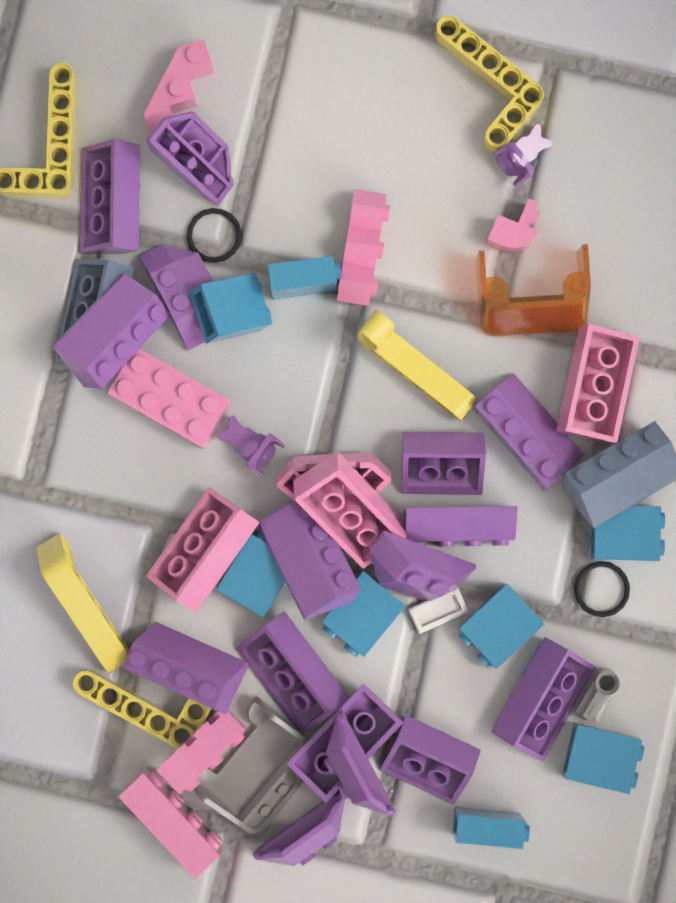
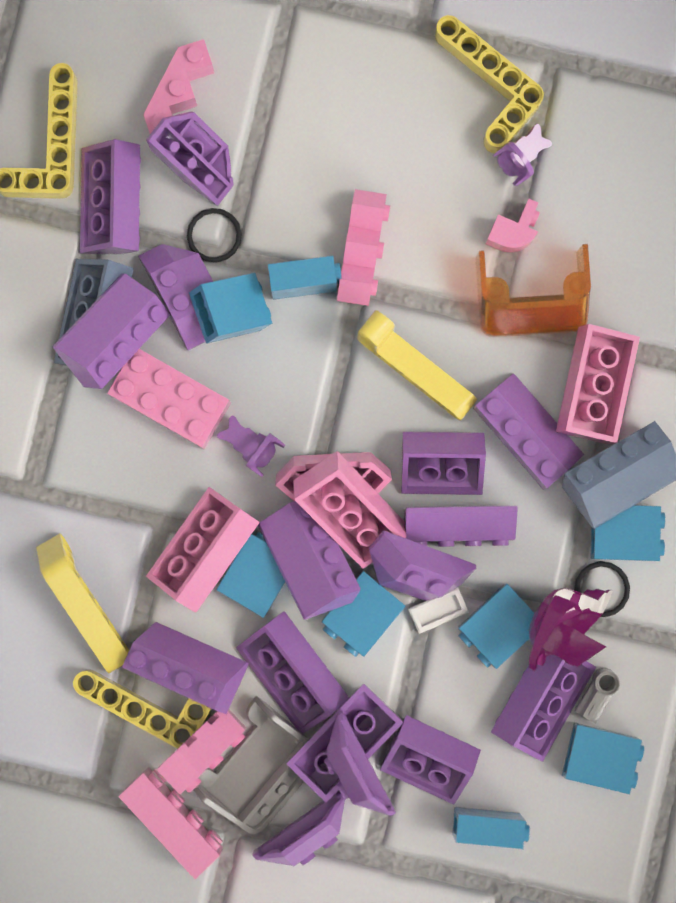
(561, 625): none -> magenta animal

